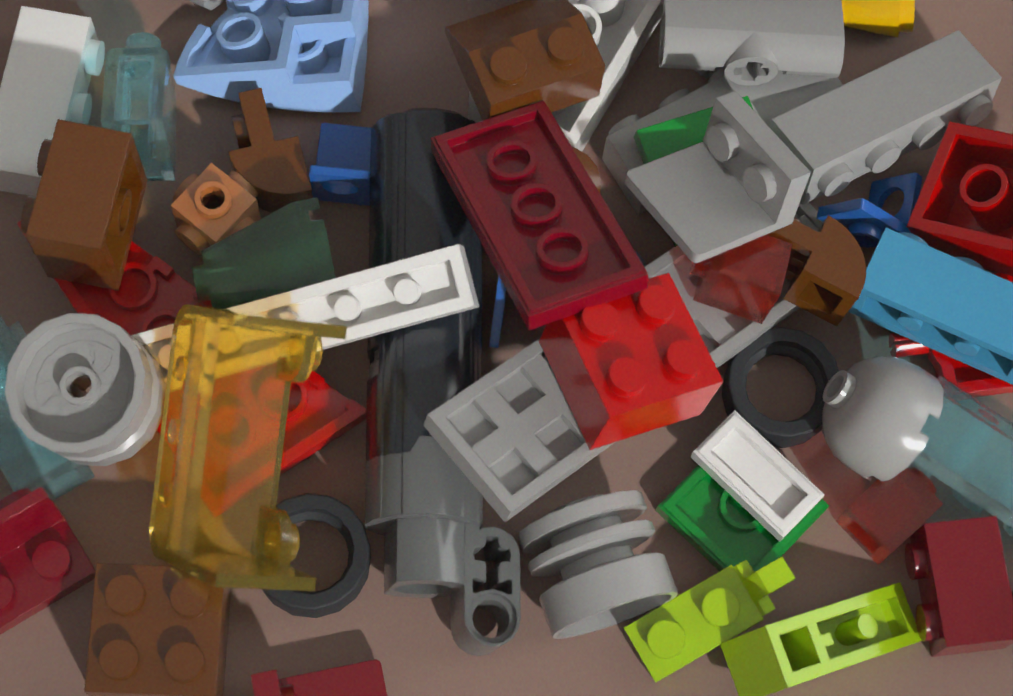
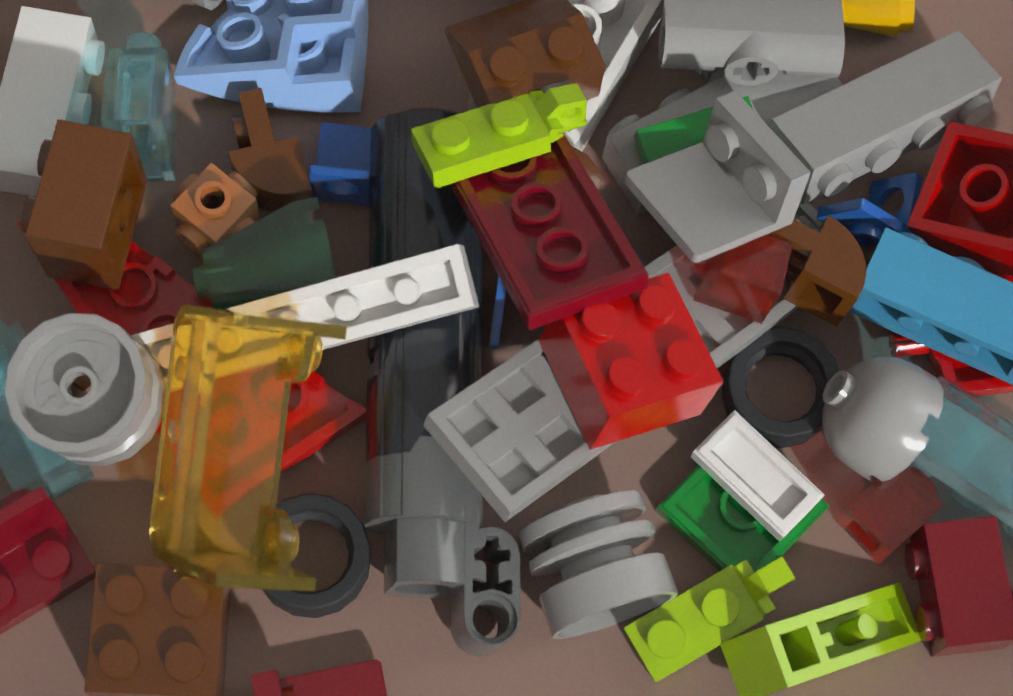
(497, 133): none -> lime hinge

